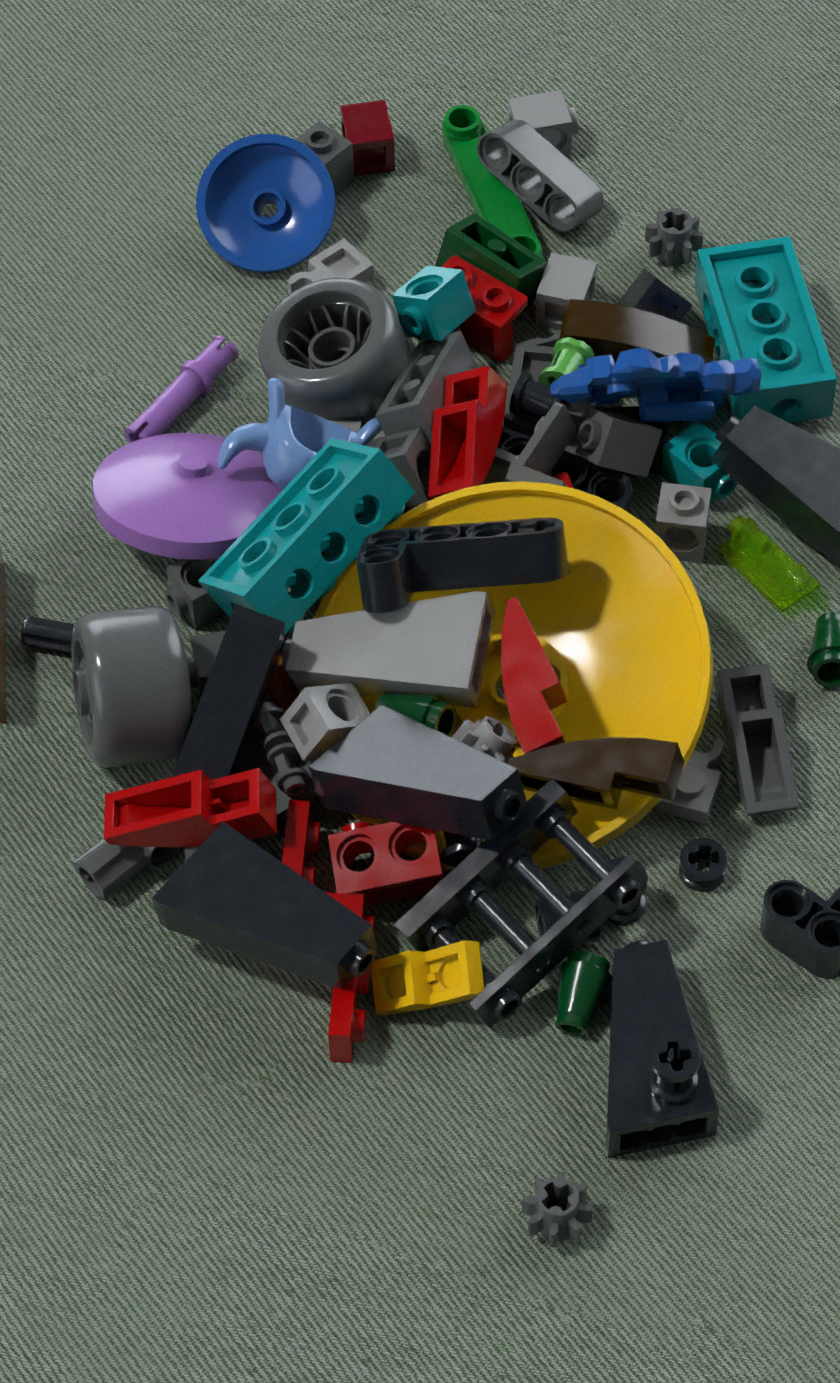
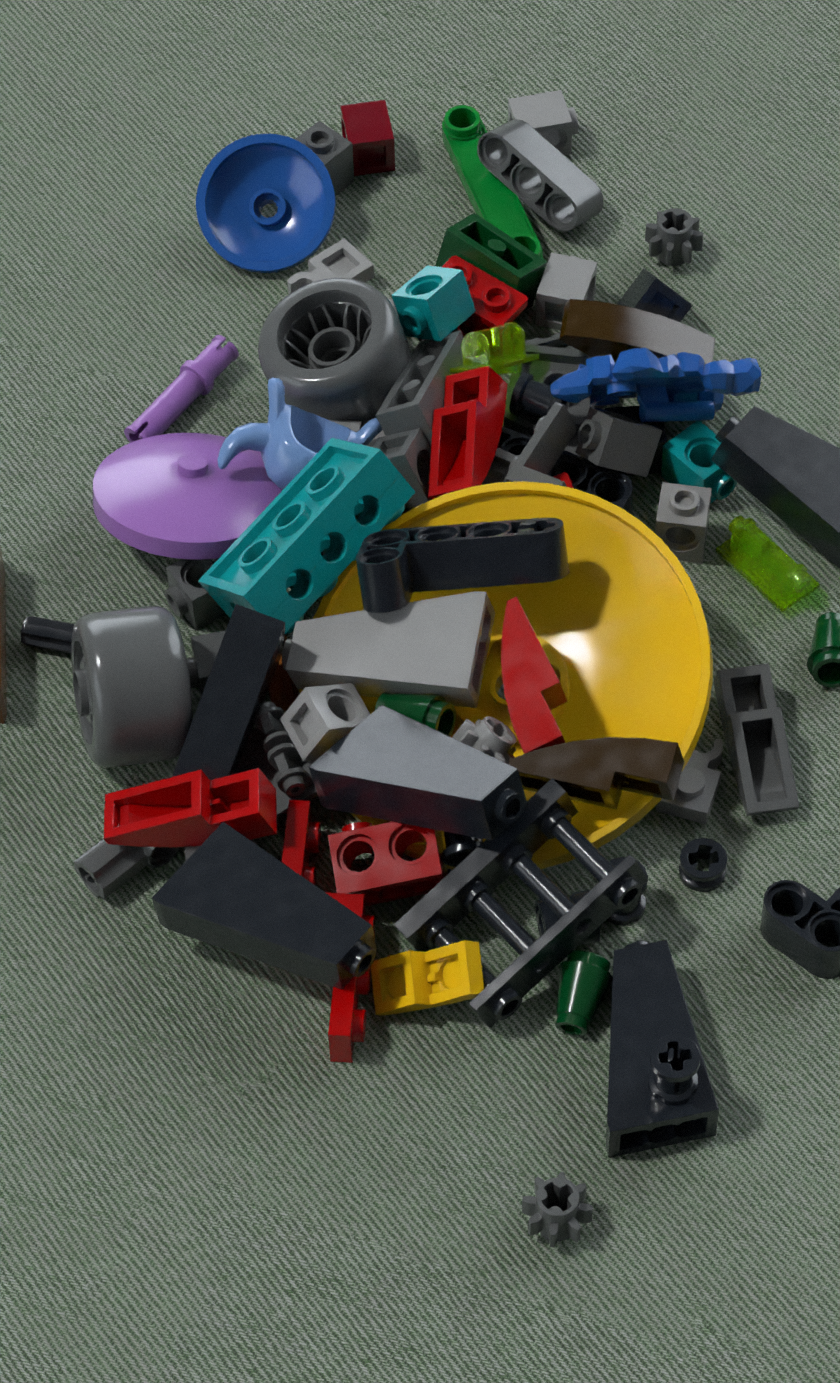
(498, 347): none -> clear neon green hinge
(567, 356): bright green bush -> none
(766, 280): teal brick -> none

